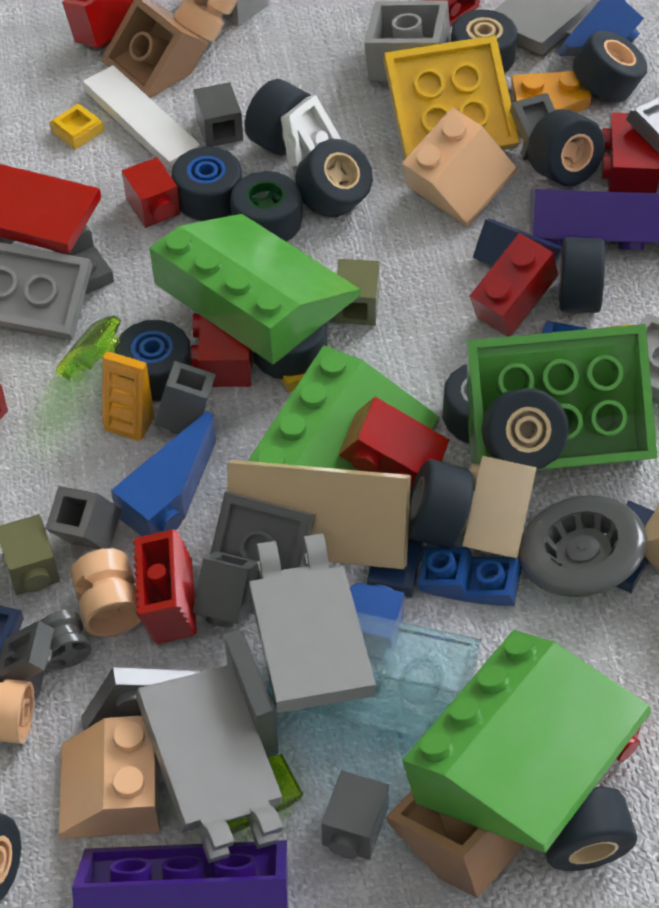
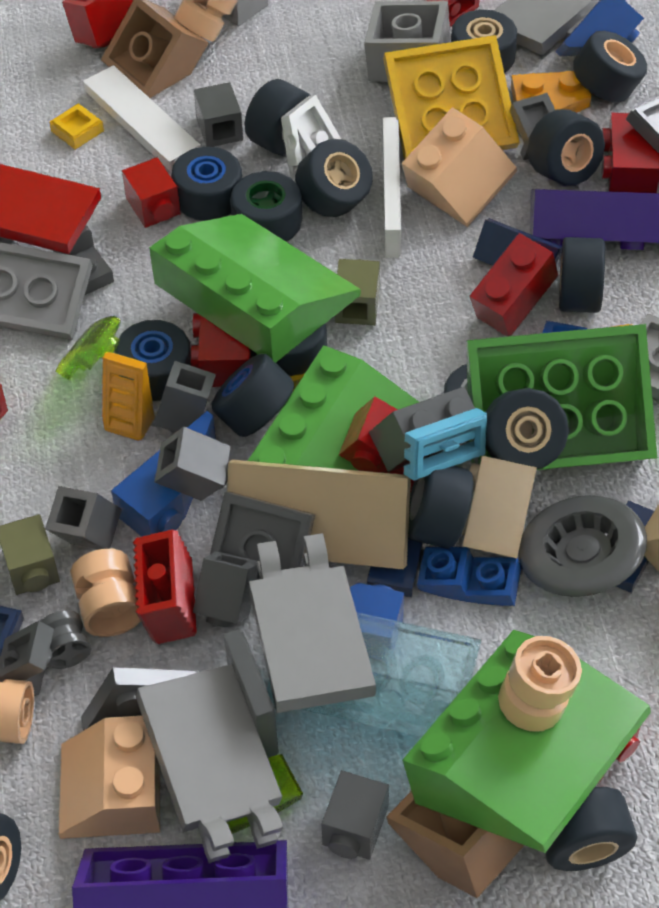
(192, 464): none -> dark grey brick
(252, 395): none -> black wheel
(390, 432): none -> dark grey brick
(392, 205): none -> white tile
(445, 436): none -> medium azure tile
(539, 683): none -> light nougat wheel

